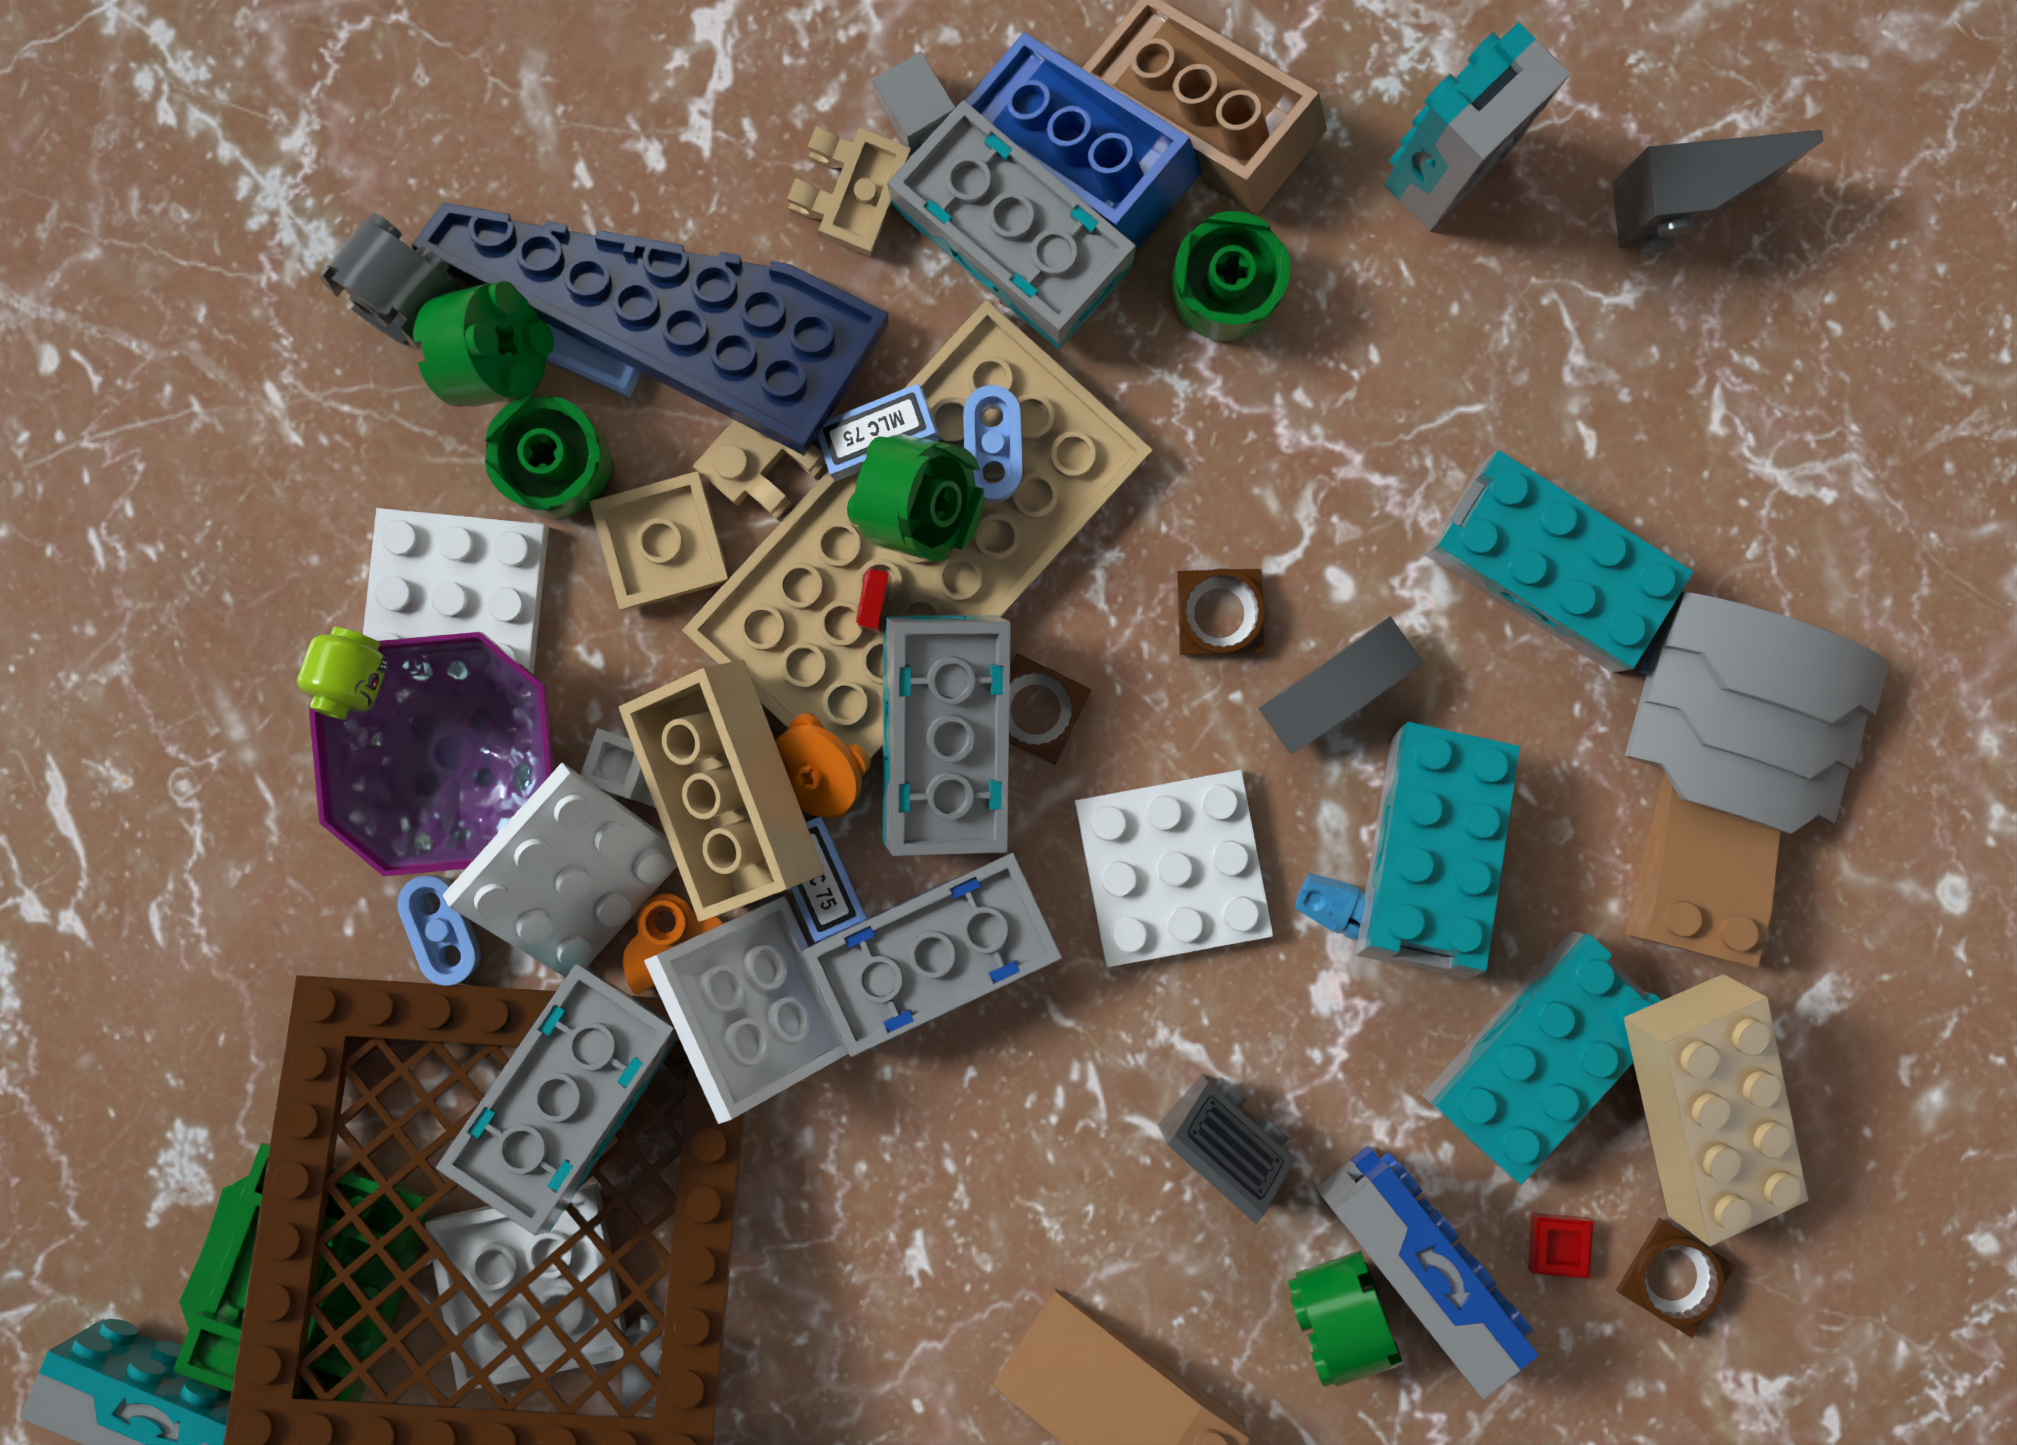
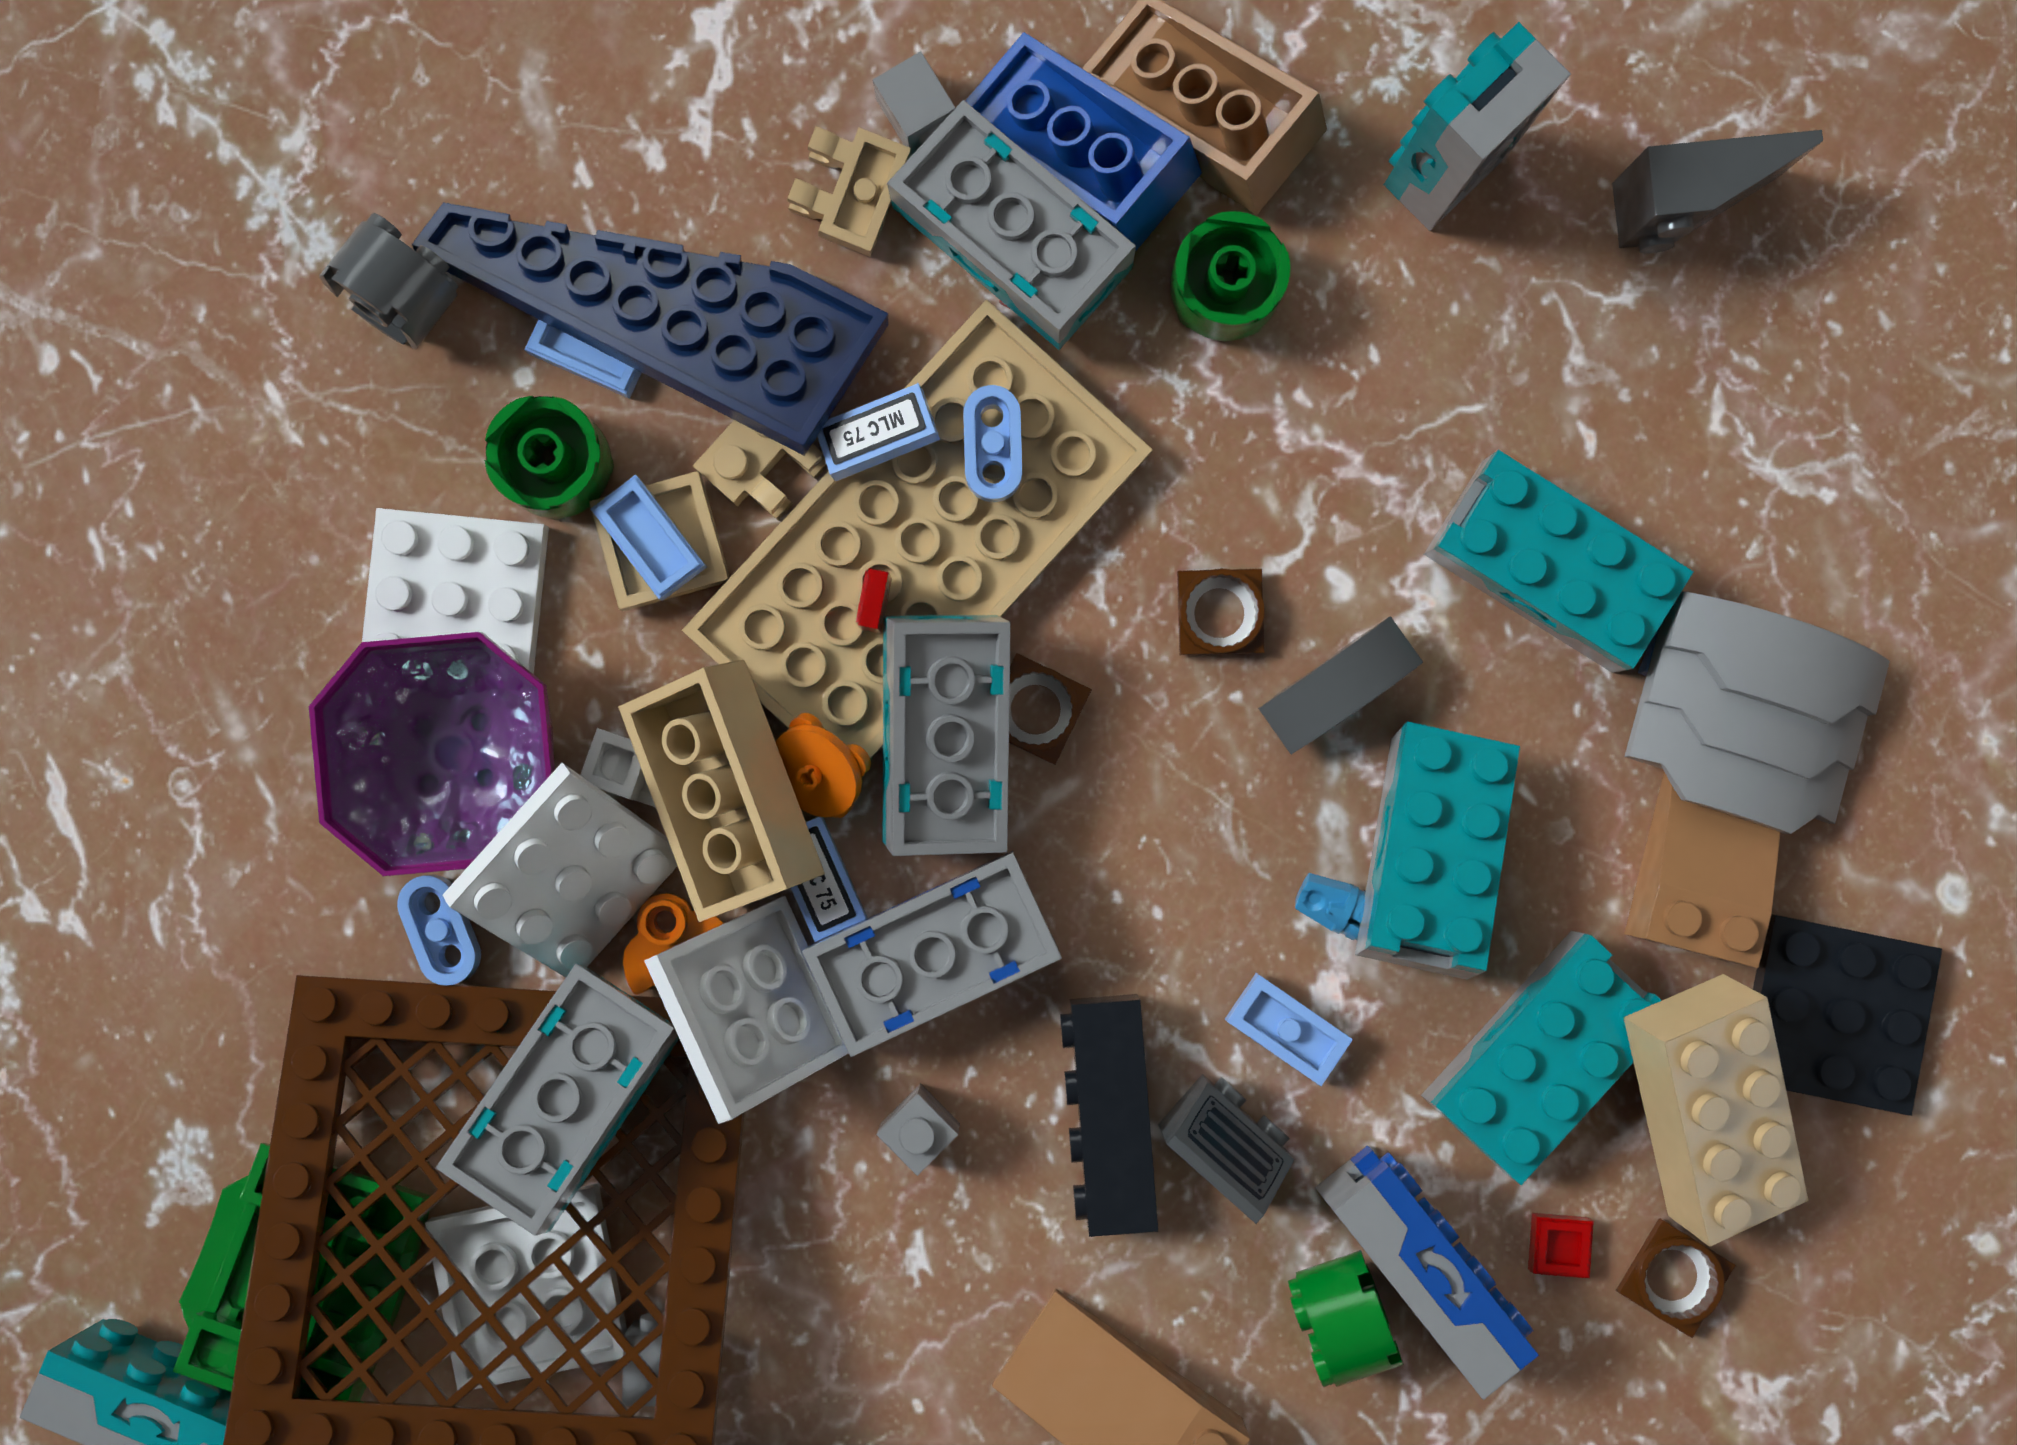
(342, 672): lime head -> none
(482, 345): green brick -> none
(648, 538): none -> light blue tile
(917, 496): green brick -> none
(918, 1129): none -> light grey brick
(1112, 1113): none -> black brick
(1173, 868): white plate -> none
(1288, 1029): none -> light blue plate
(1848, 1011): none -> black plate

